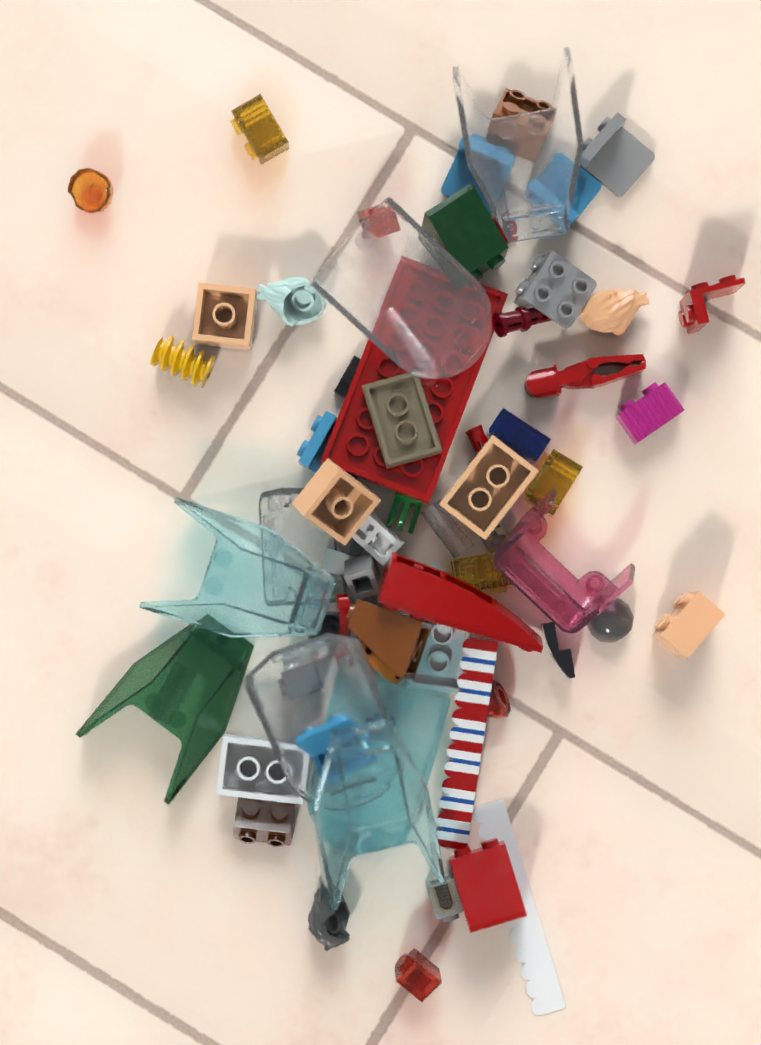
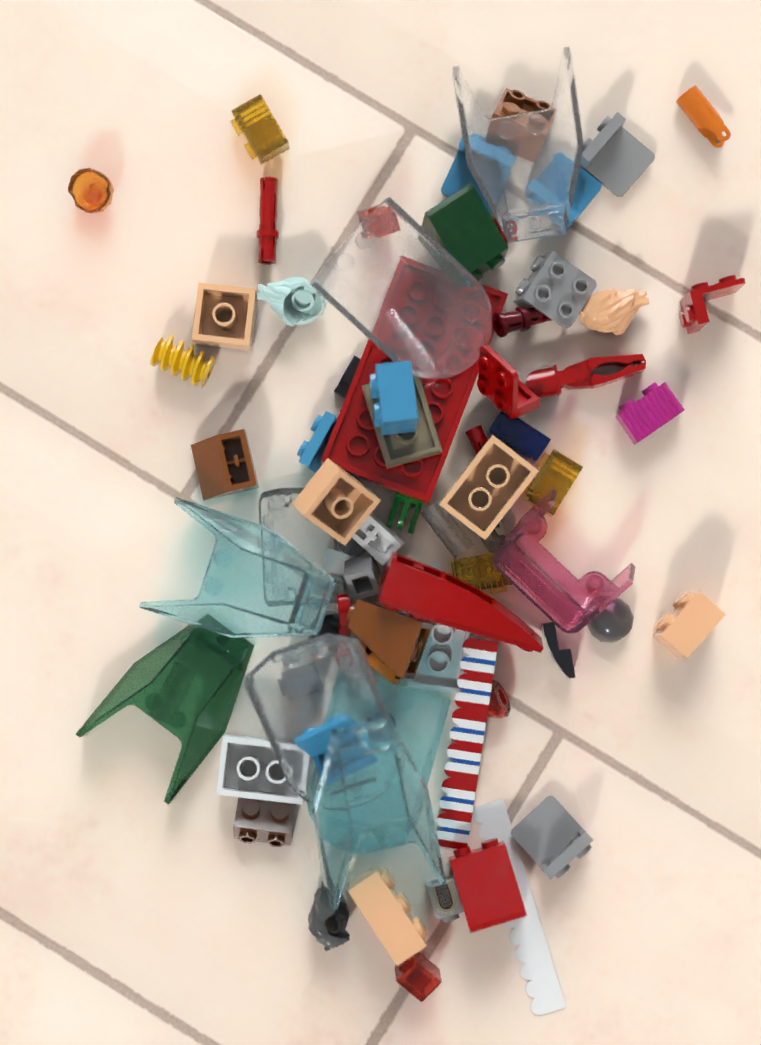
(224, 465): none -> dark orange slope
(268, 214): none -> red pin
(388, 913): none -> light nougat brick
(395, 398): none -> dark azure brick
(502, 385): none -> red bracket
(552, 837): none -> light grey bracket
(703, 116): none -> orange piece

